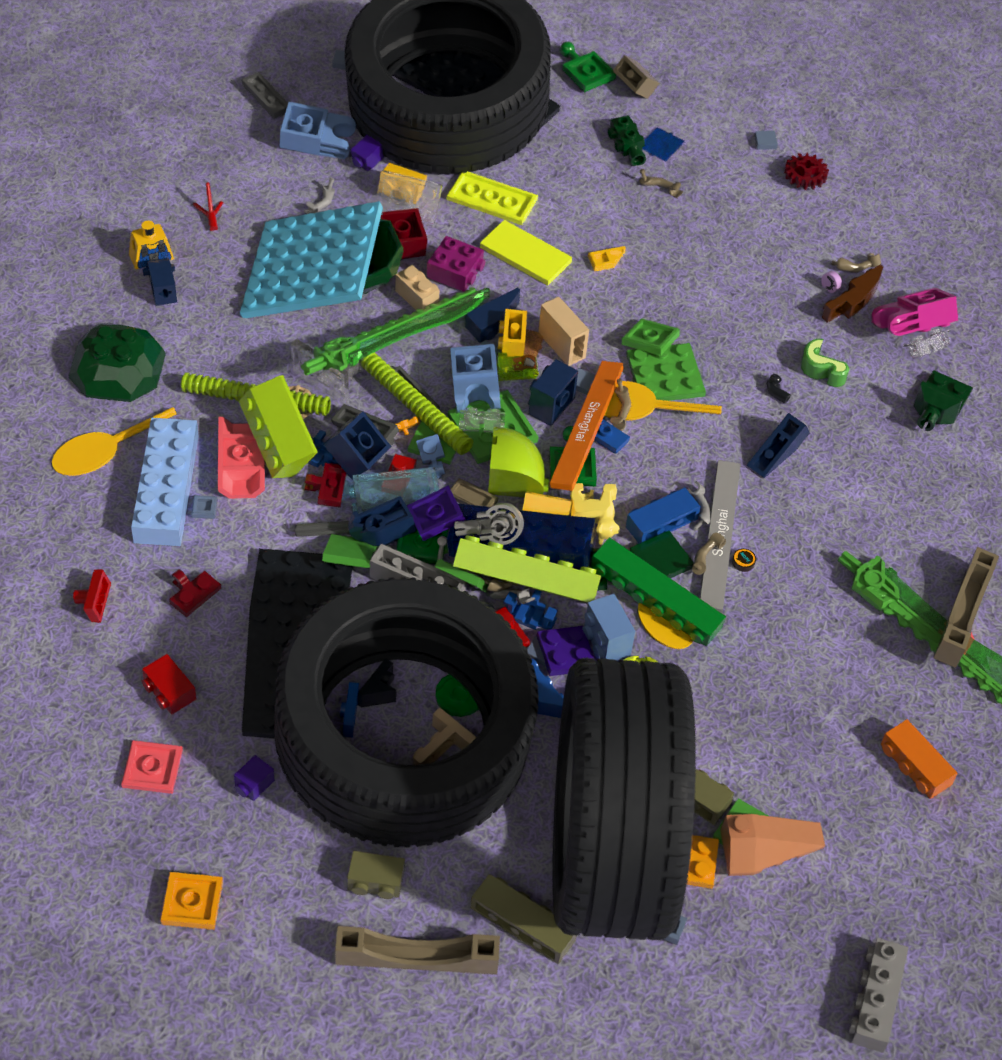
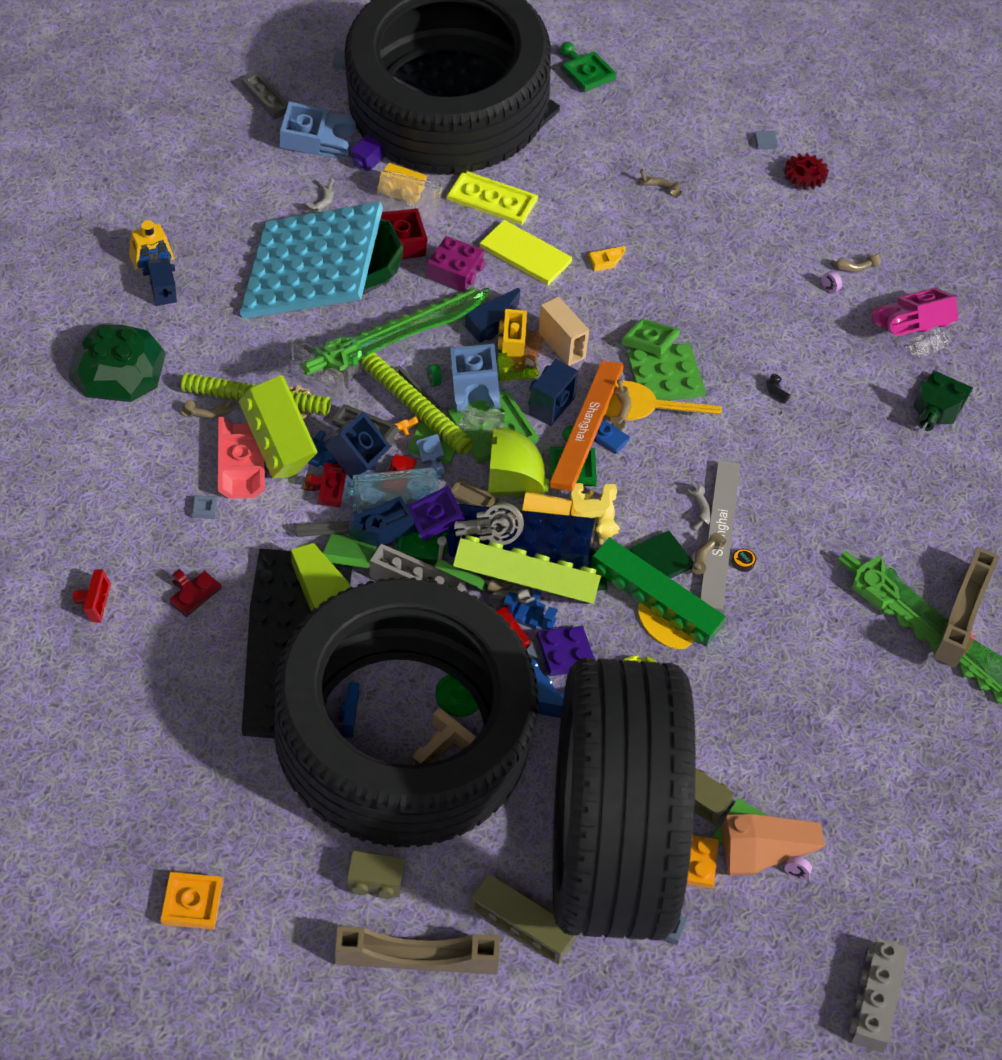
(96, 449): yellow piece -> none
(152, 767): coral tile -> none
(165, 482): light blue brick -> none
(169, 684): red brick -> none
(190, 410): none -> dark tan piece
(211, 214): red plant -> none
(253, 778): dark purple brick -> none
(316, 575): none -> lime slope
(378, 688): black slope -> none
(416, 288): tan brick -> none
(434, 375): none -> green tile
(584, 381): sand blue tile -> none
(608, 629): medium blue brick -> none
(627, 139): dark green brick -> none
(636, 76): dark tan brick -> none
(662, 144): clear blue piece -> none
(662, 515): blue brick -> none
(779, 445): dark blue slope -> none
(798, 867): none -> lavender tile
(823, 367): bright green animal -> none
(859, 294): reddish brown slope -> none
(918, 759): orange brick -> none

